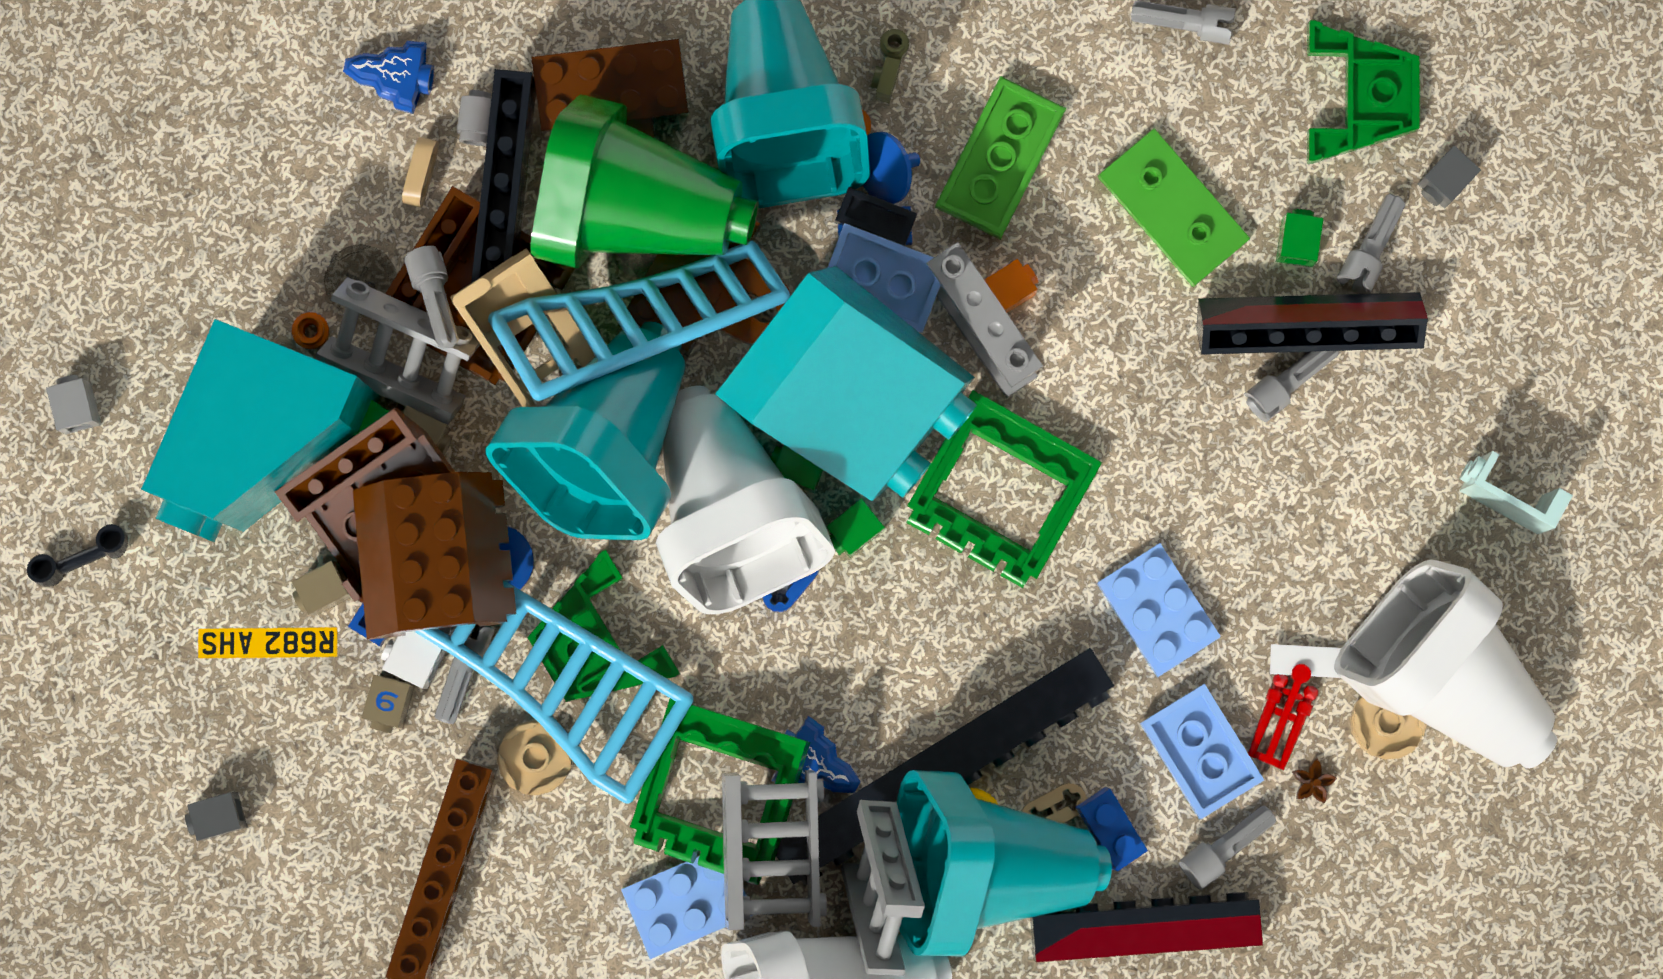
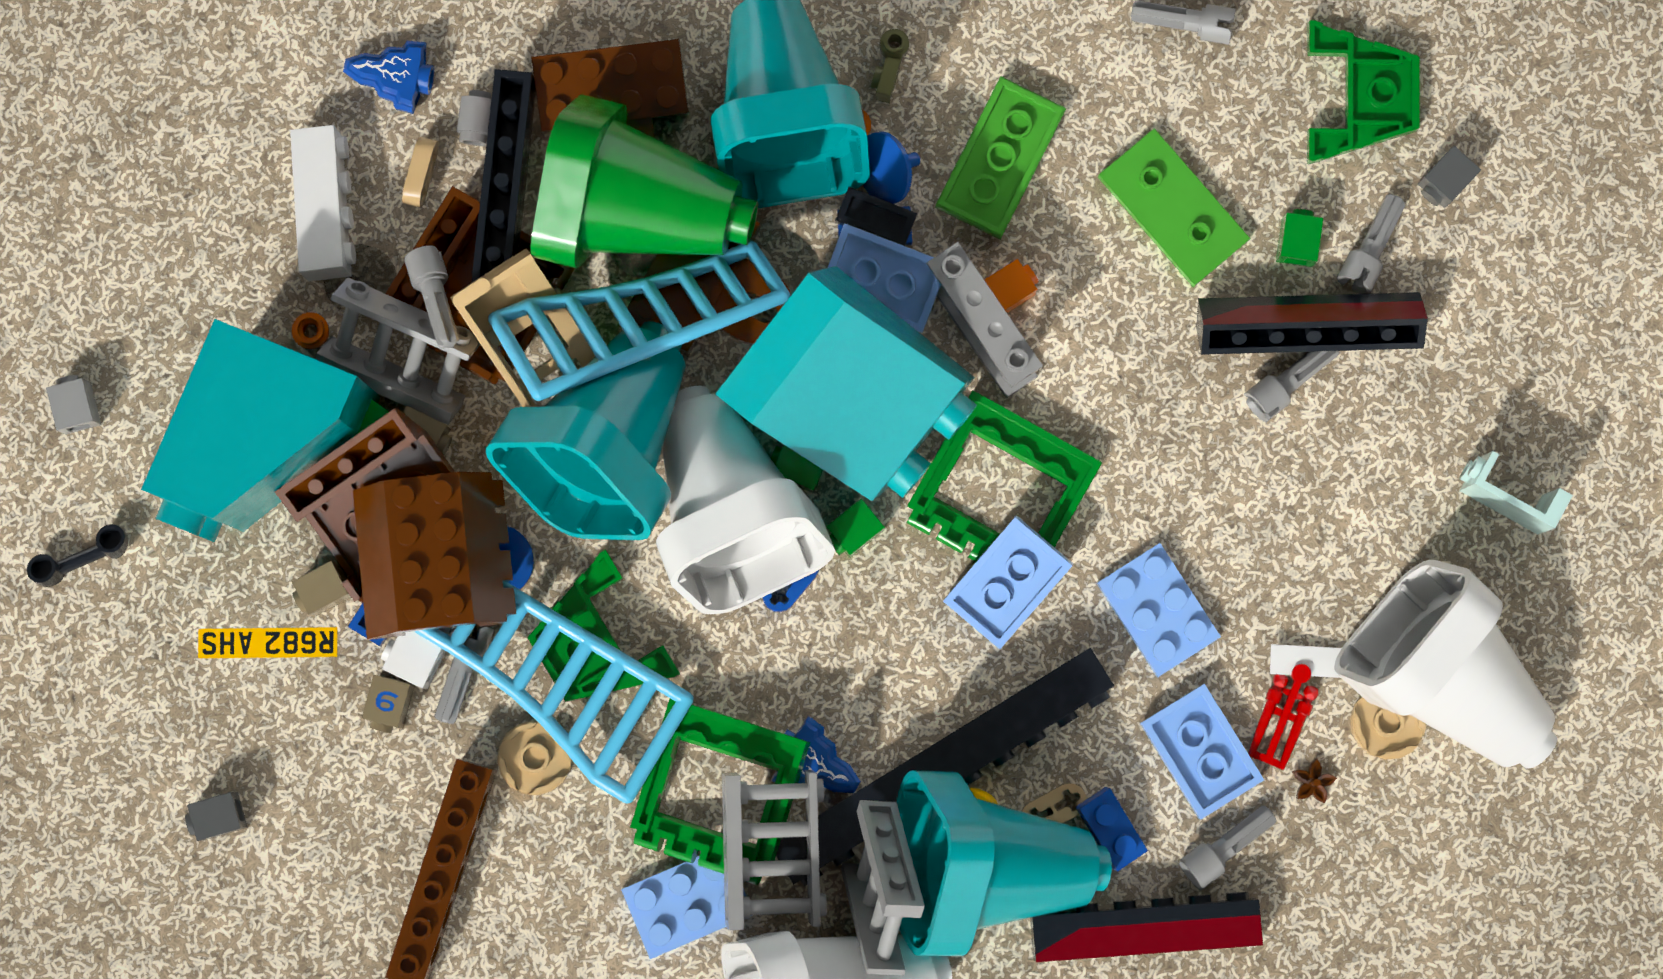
(322, 203): none -> white brick
(1008, 582): none -> light blue plate

